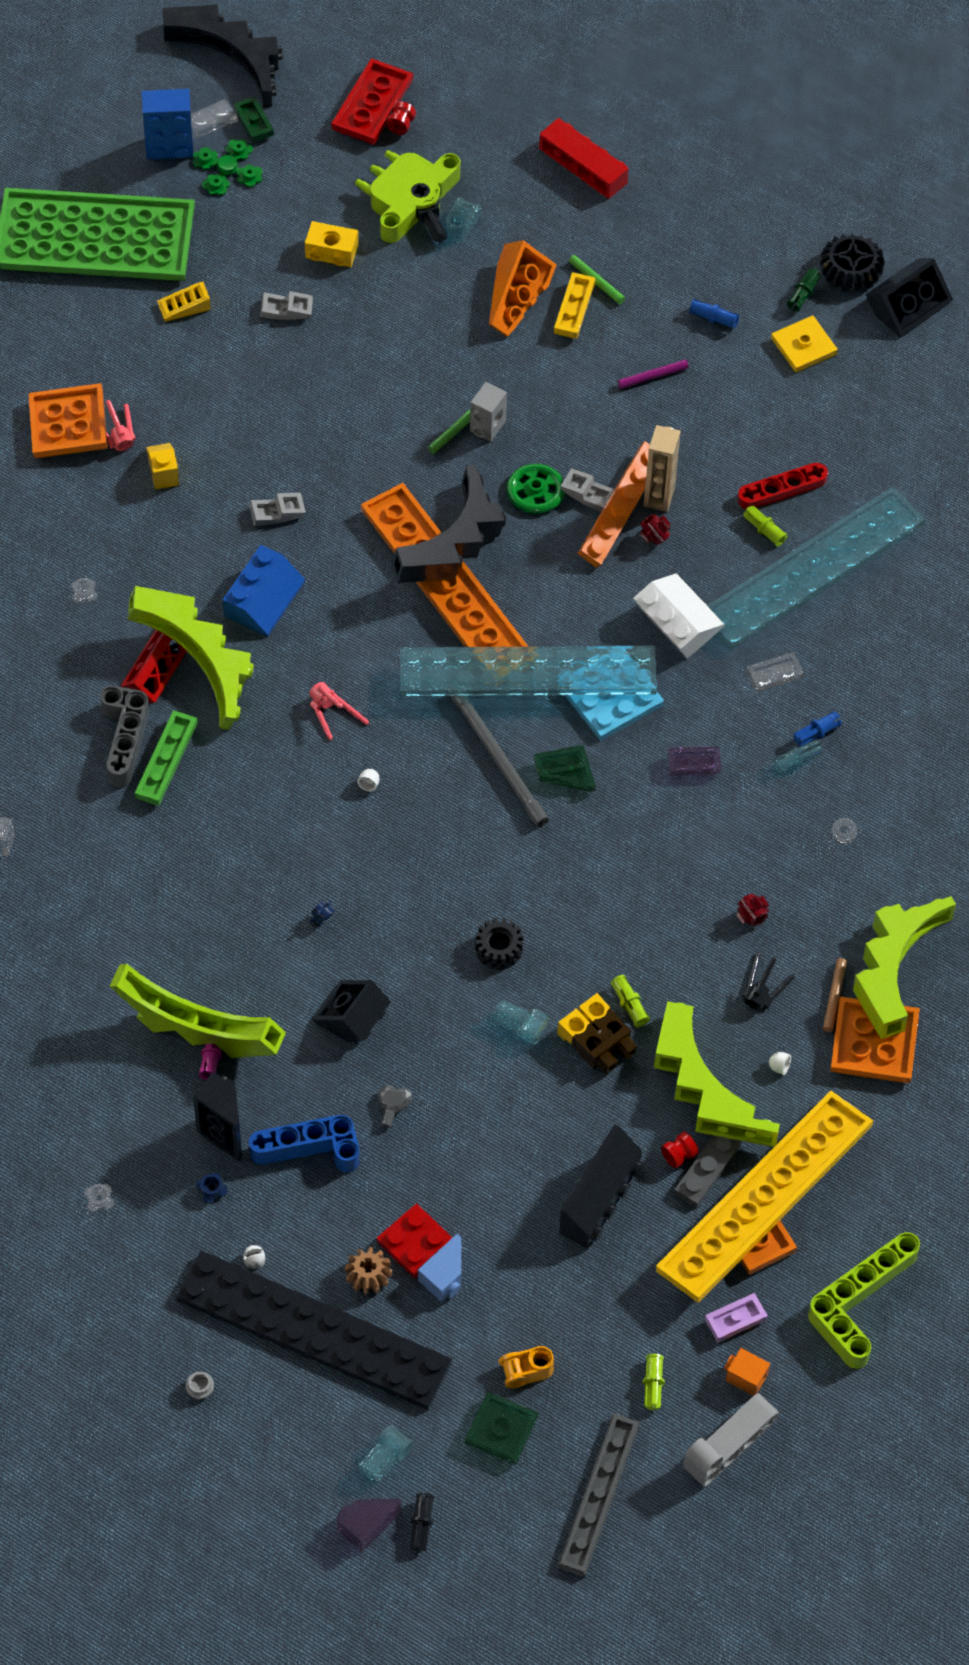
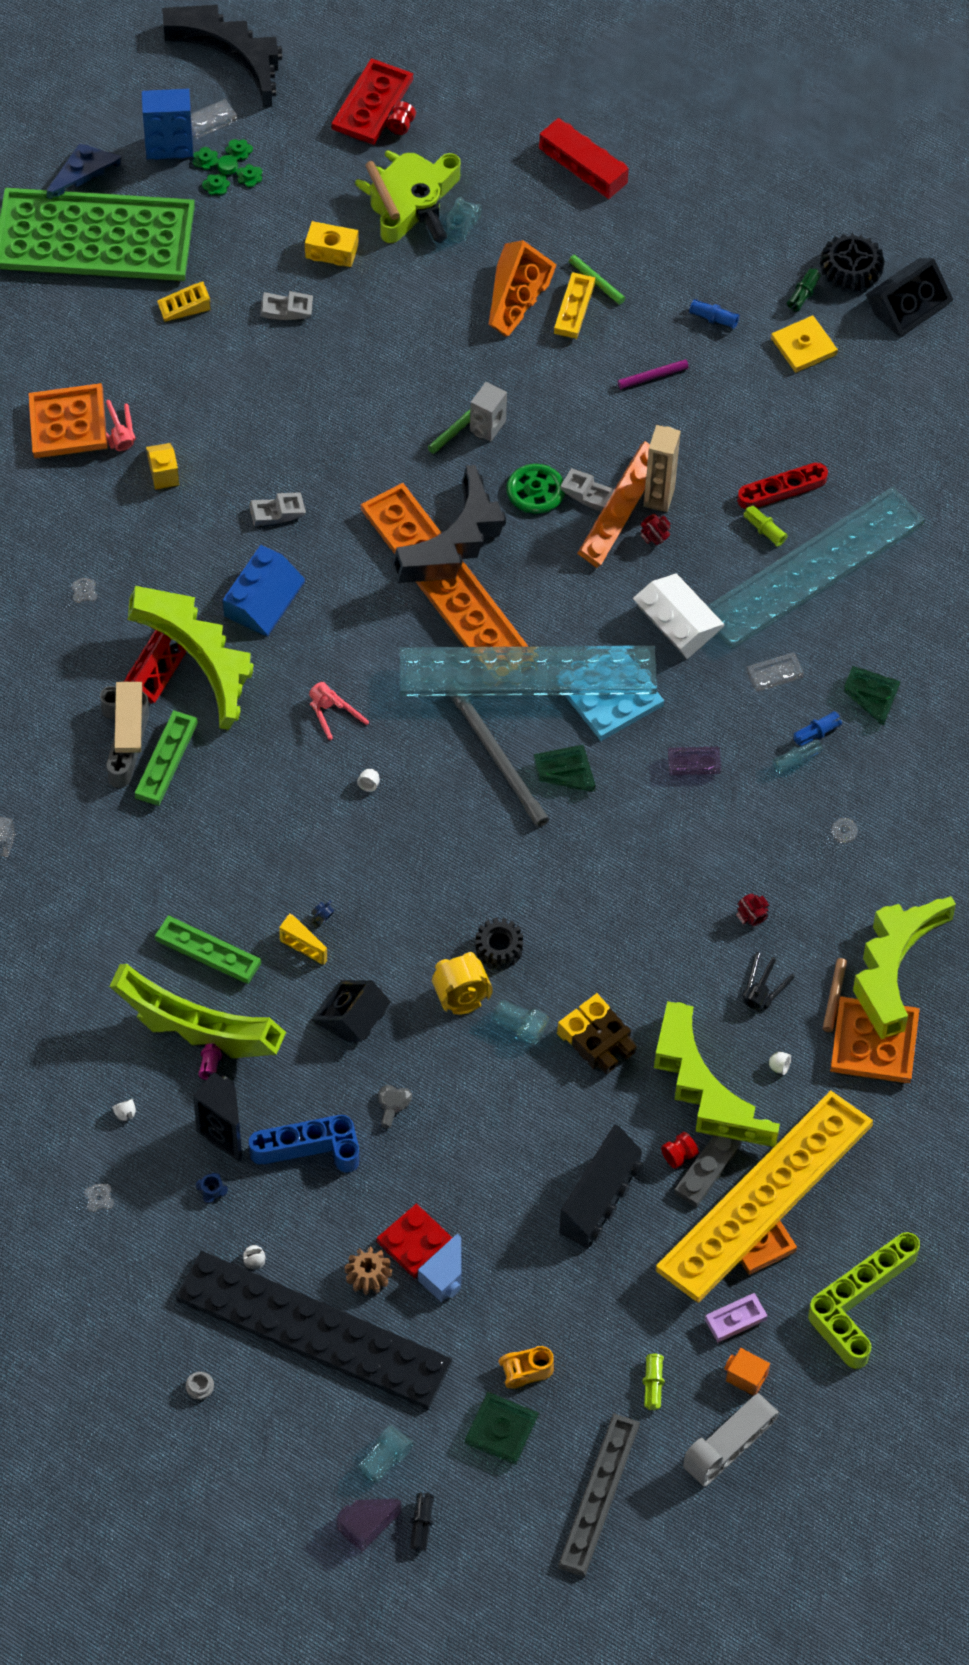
(82, 167): none -> dark blue wing
(123, 1109): none -> white hinge
(128, 717): none -> tan tile
(208, 949): none -> bright green plate
(253, 119): dark green plate -> none
(301, 939): none -> yellow slope
(382, 190): none -> medium nougat bar
(461, 983): none -> yellow brick
(630, 1001): lime pin -> none
(872, 692): none -> clear green wing

